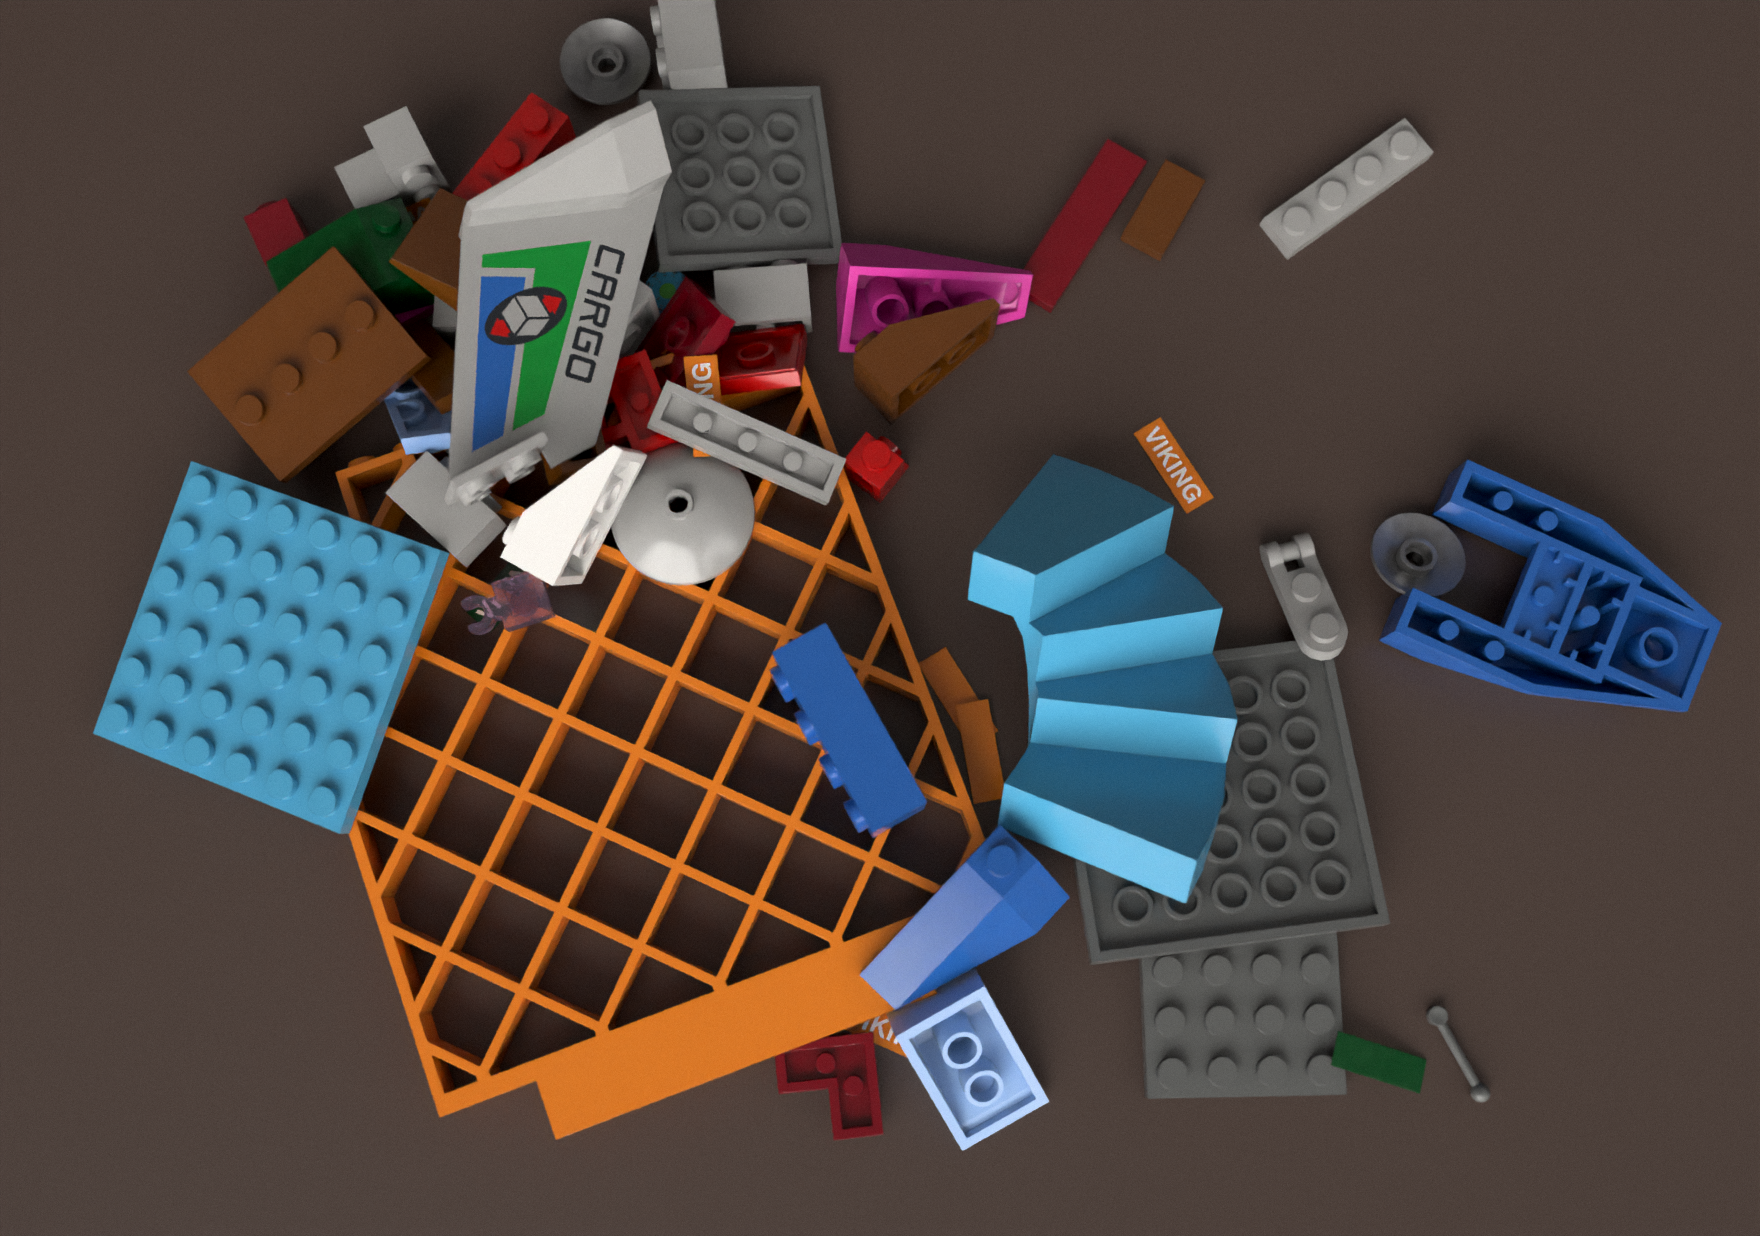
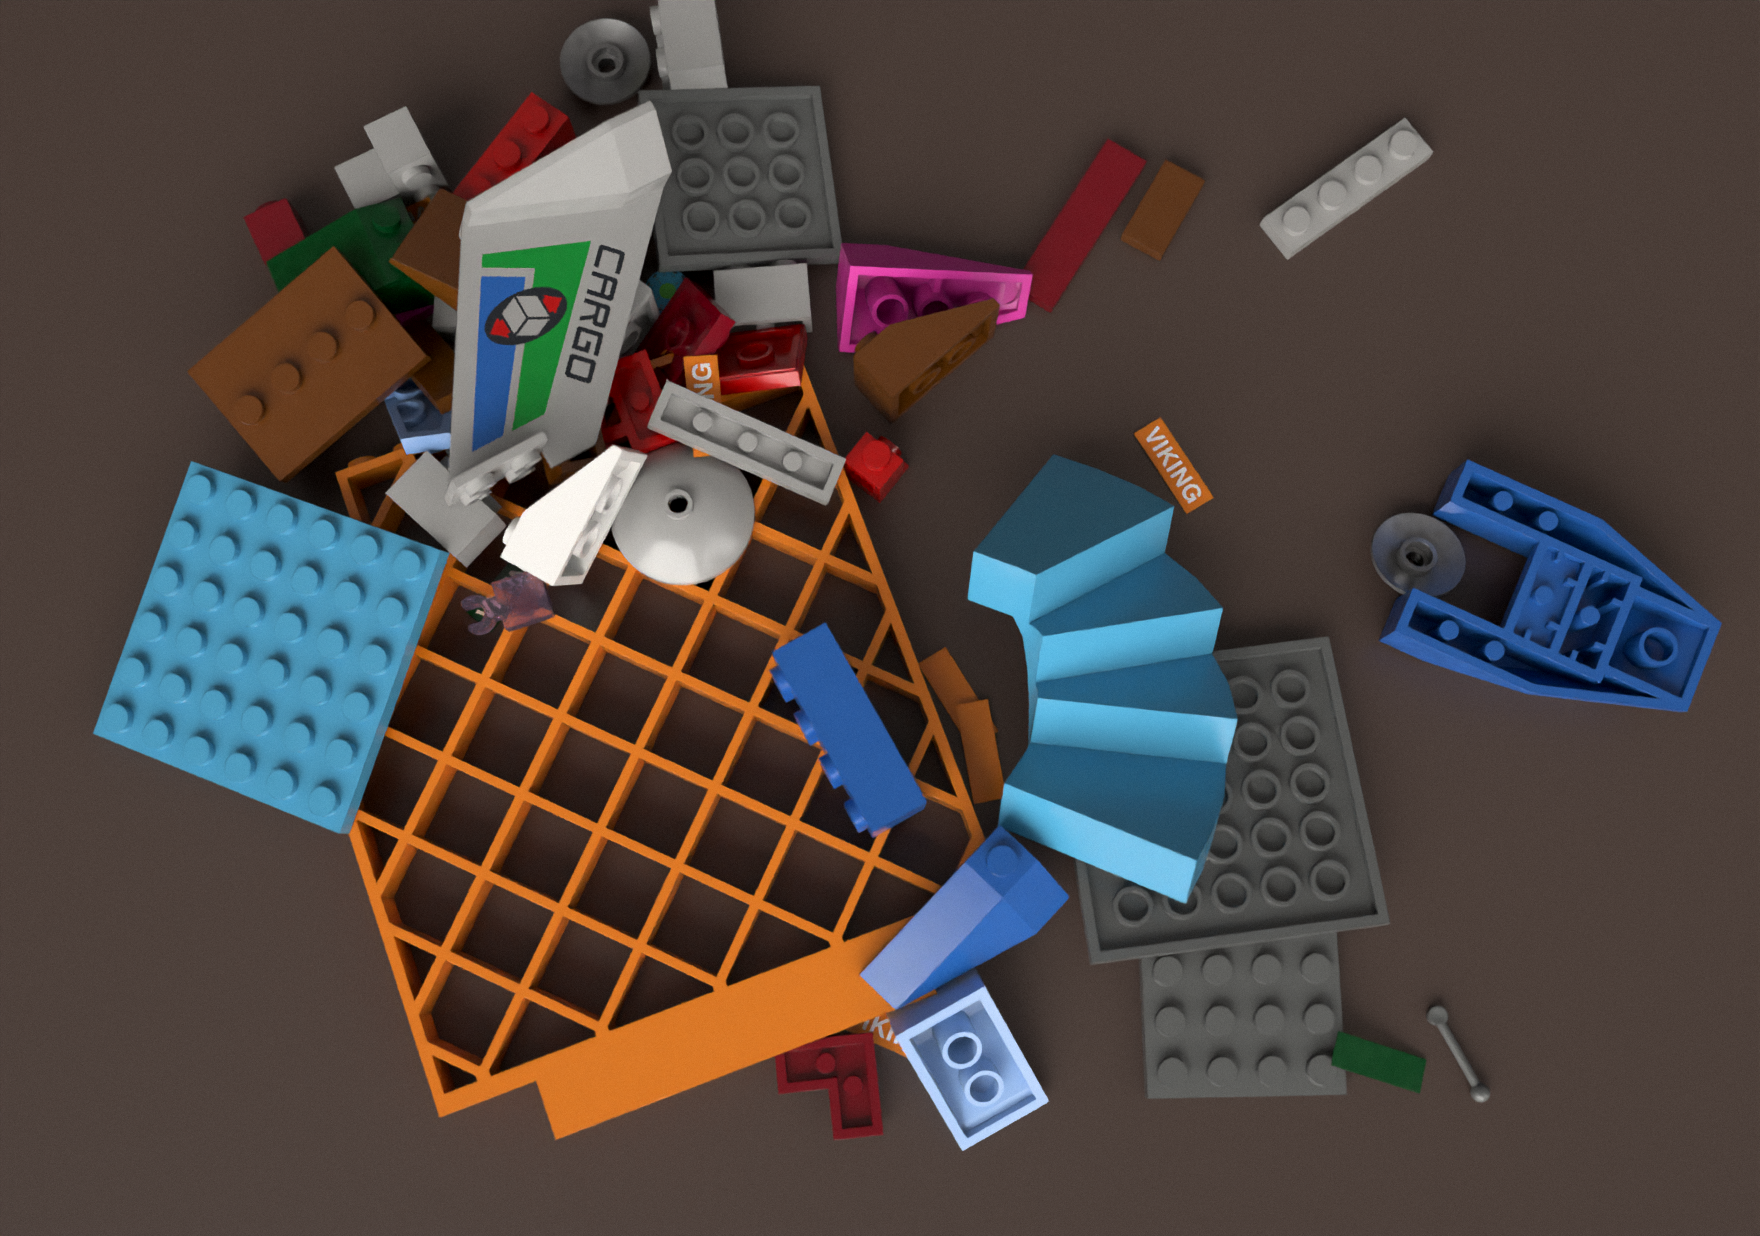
(1305, 597): light grey plate -> none

